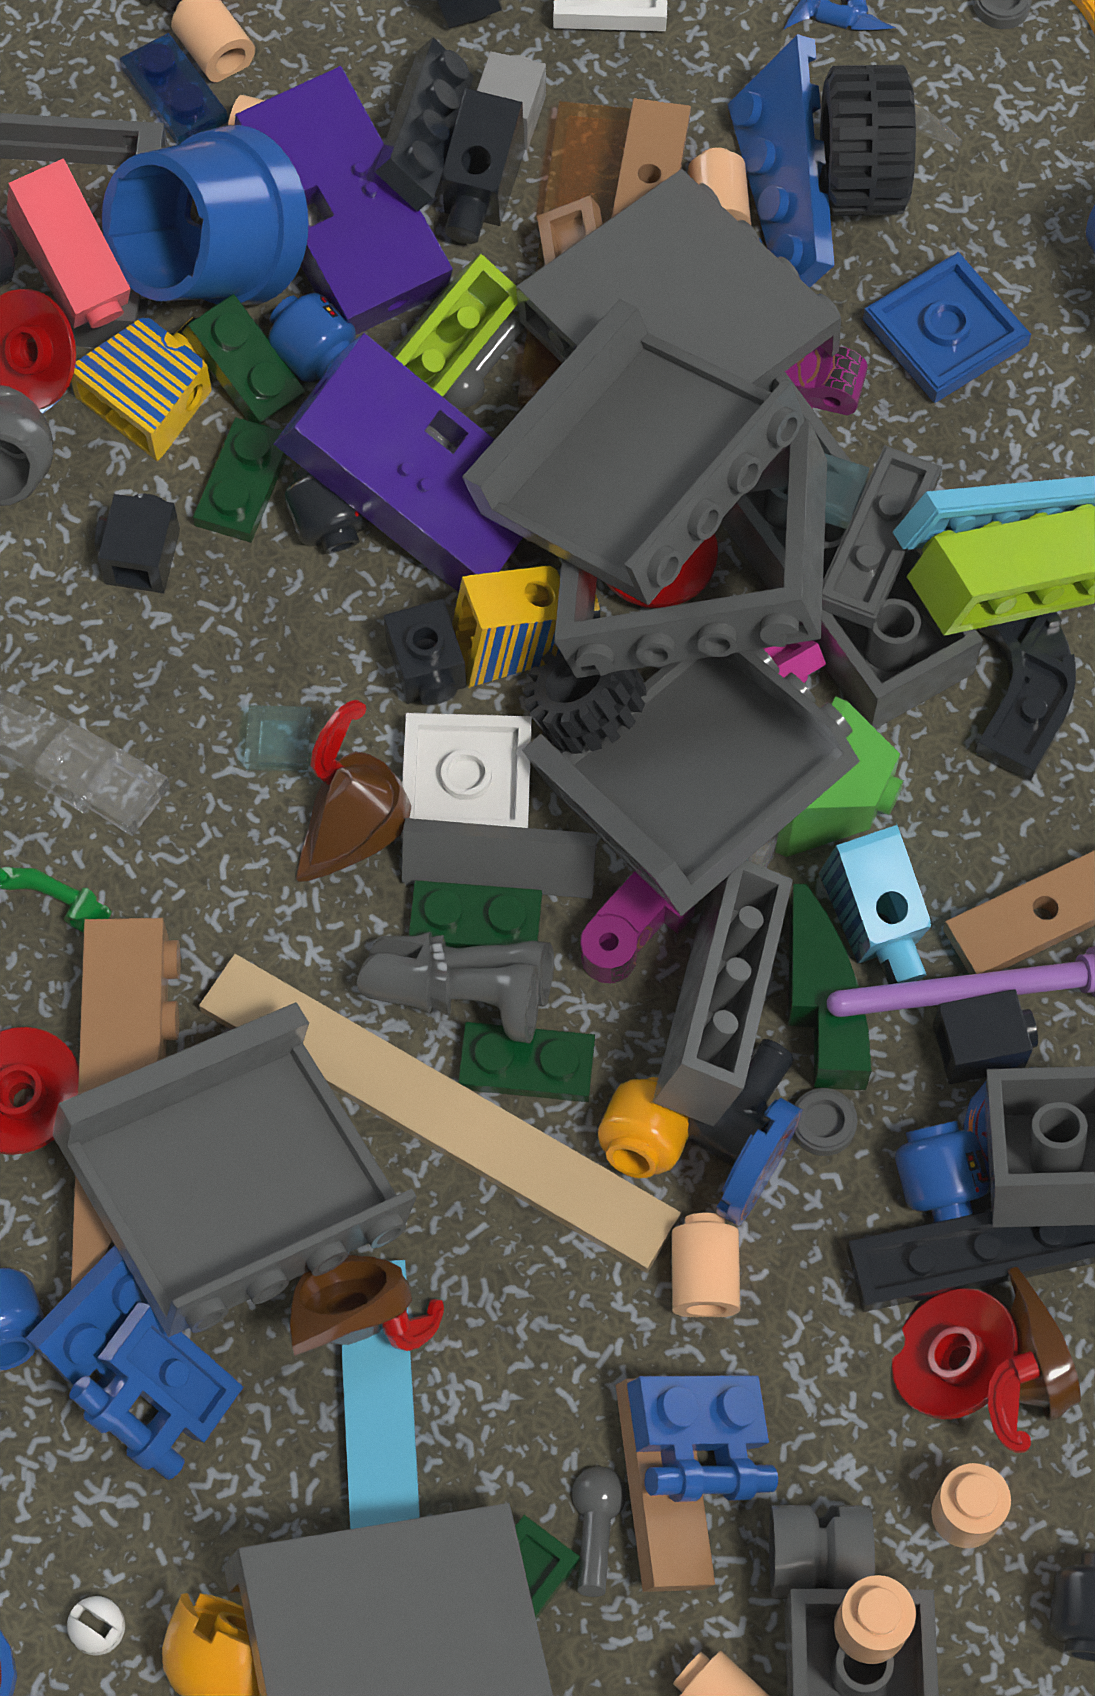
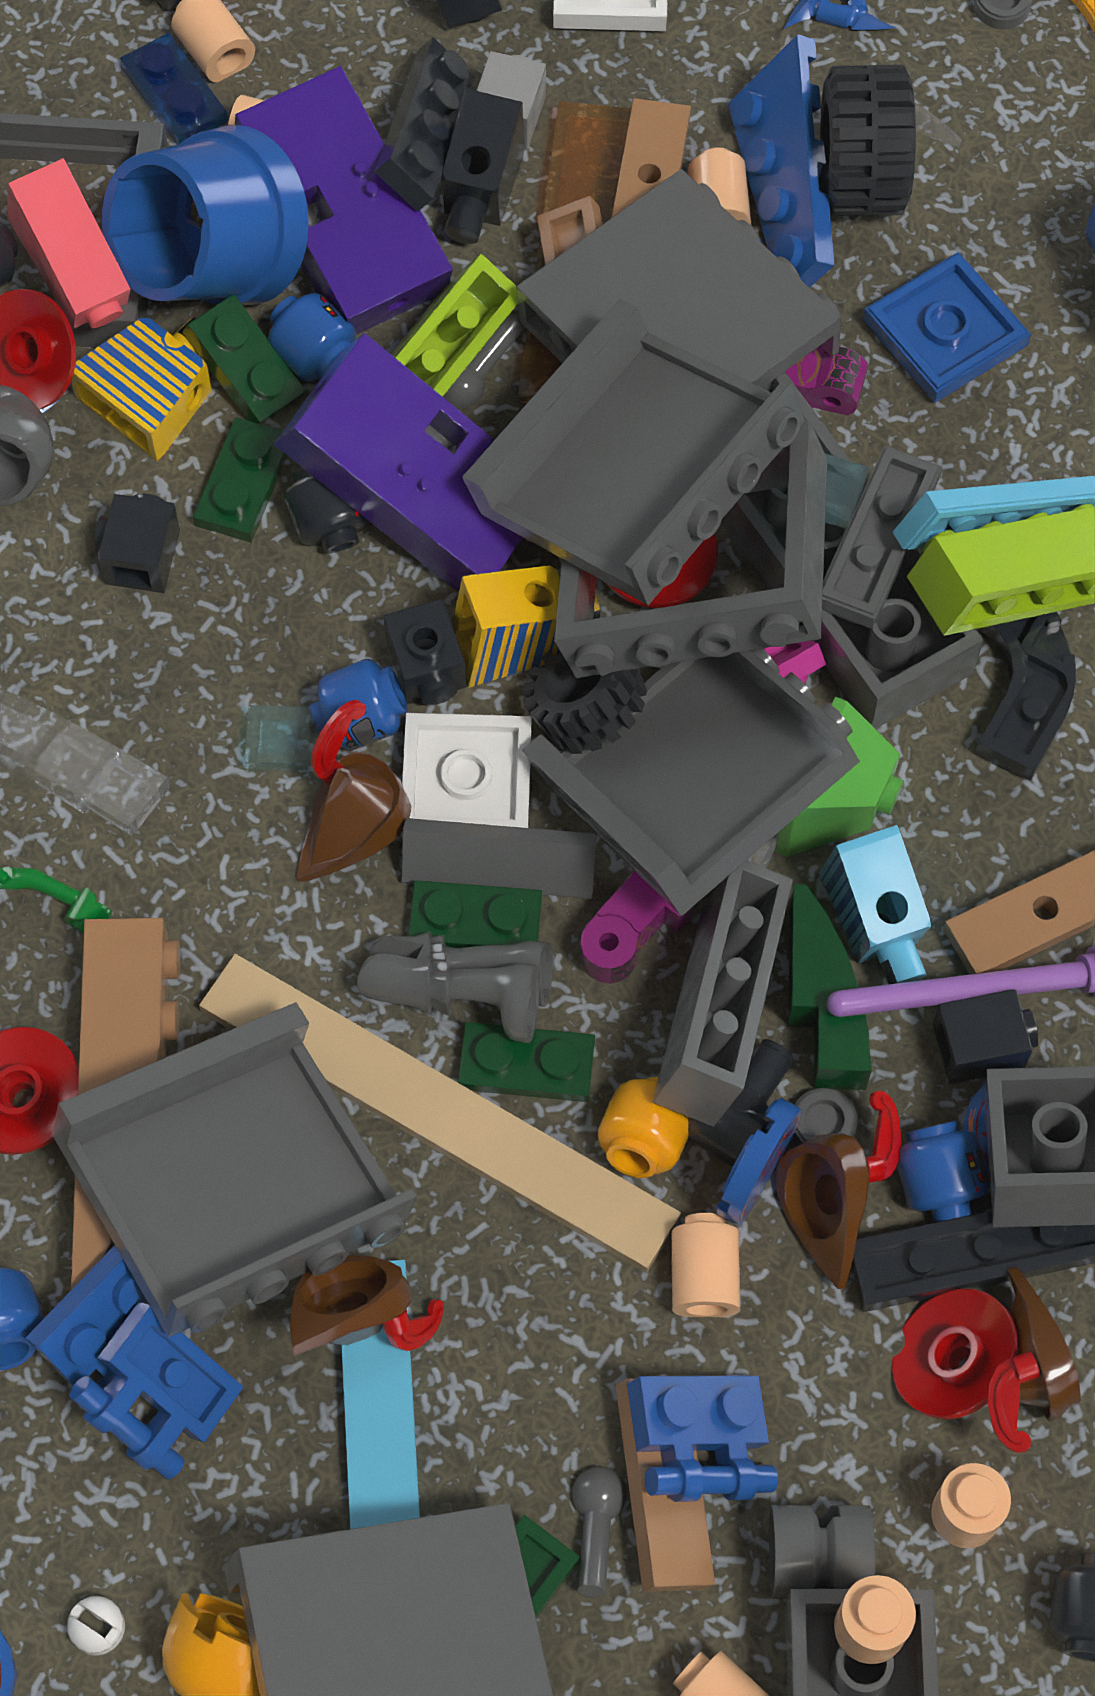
(371, 685): none -> blue head
(827, 1187): none -> reddish brown piece

